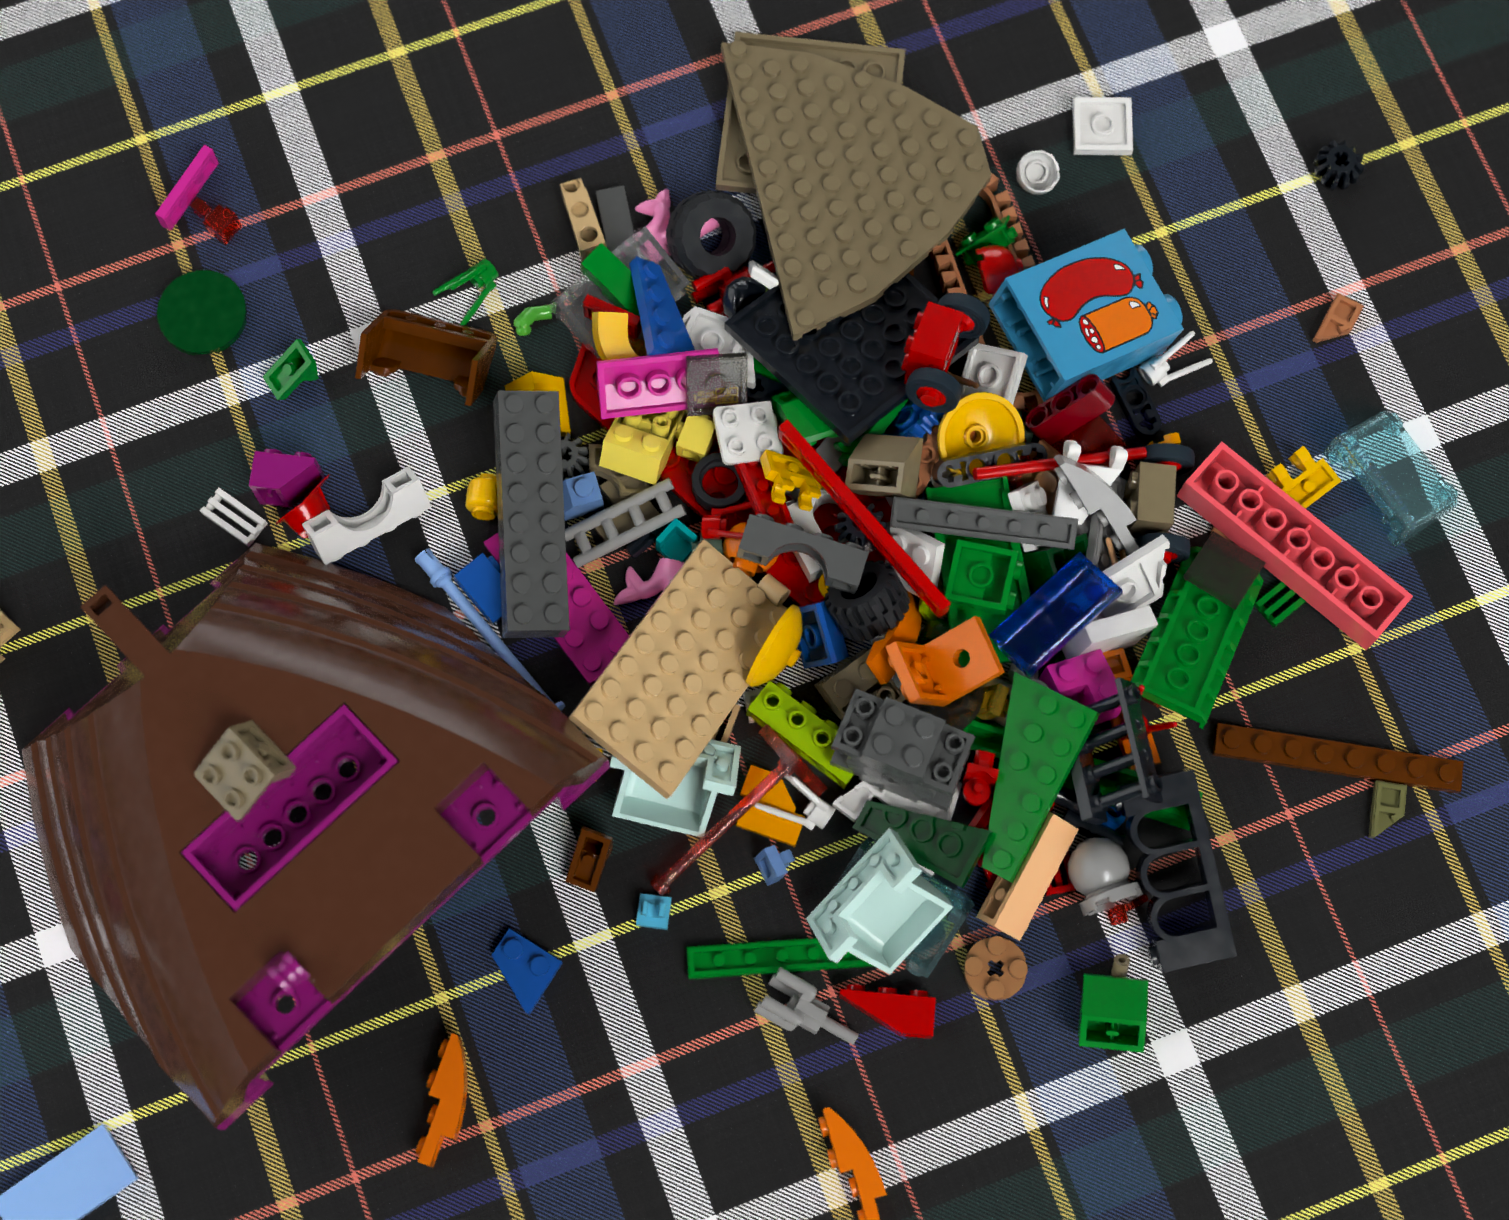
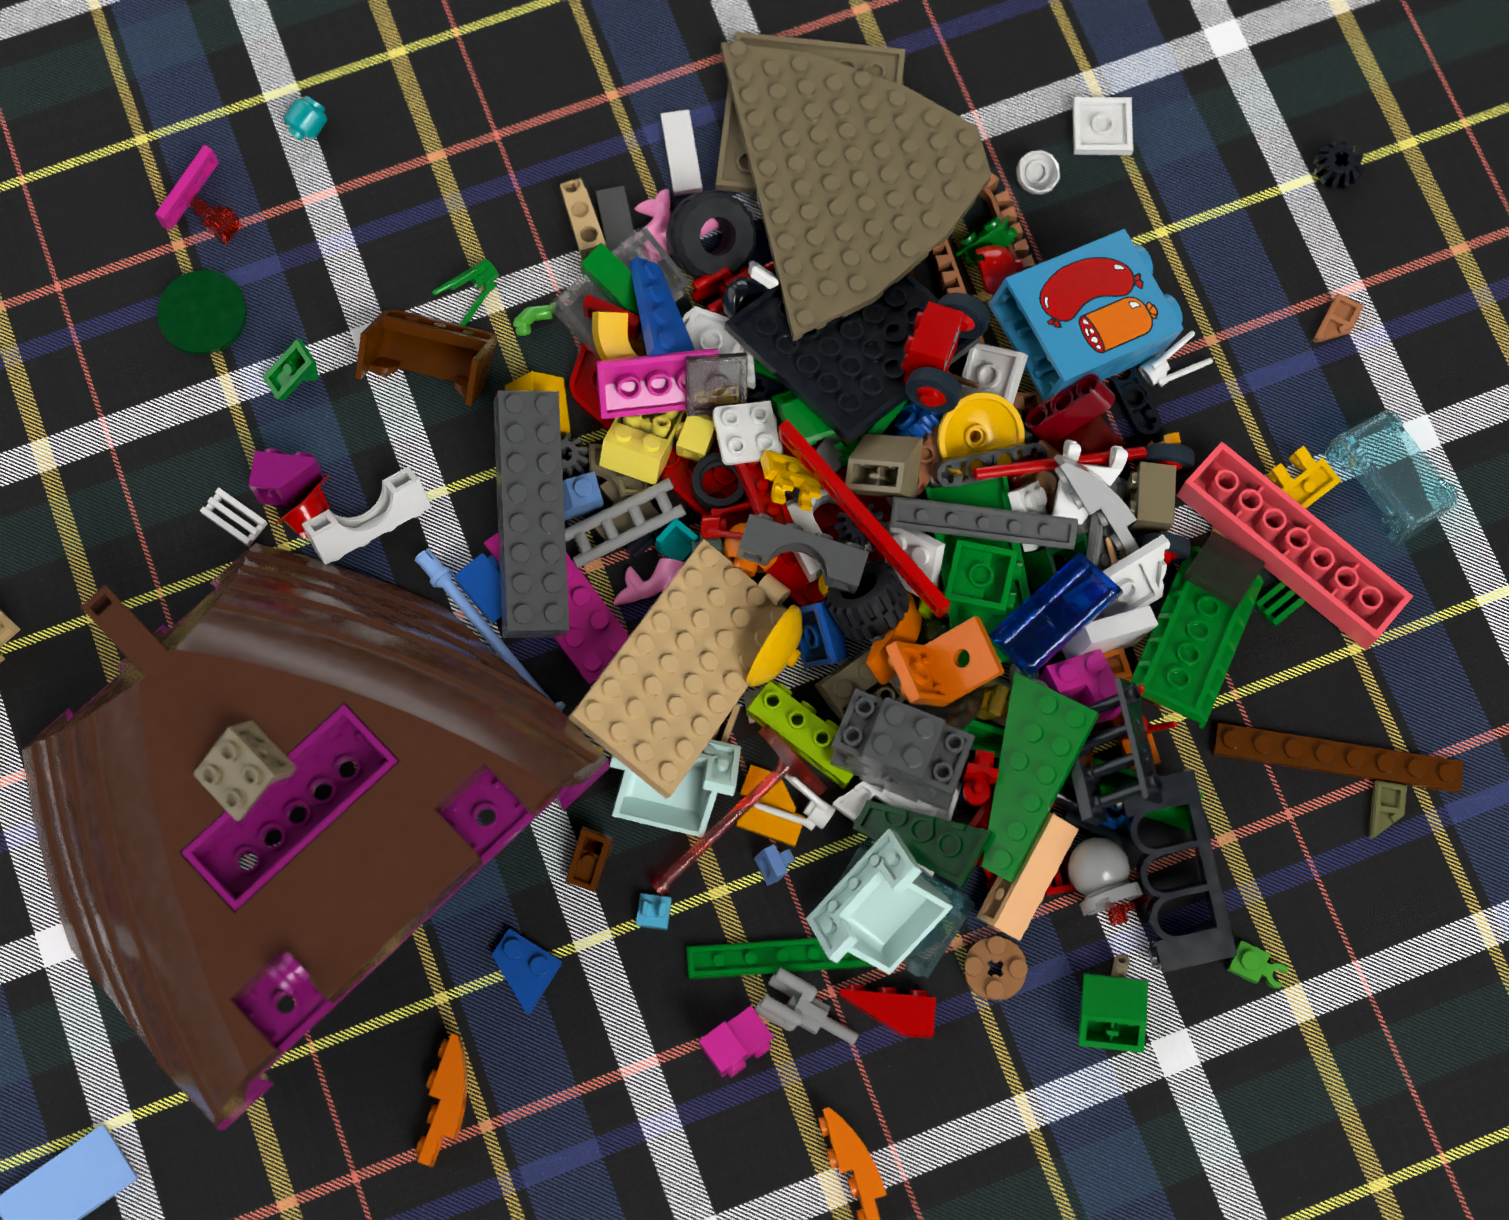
(305, 118): none -> teal head
(482, 497): yellow head -> none
(681, 152): none -> white tile
(736, 1041): none -> dark pink brick
(1252, 965): none -> bright green plate

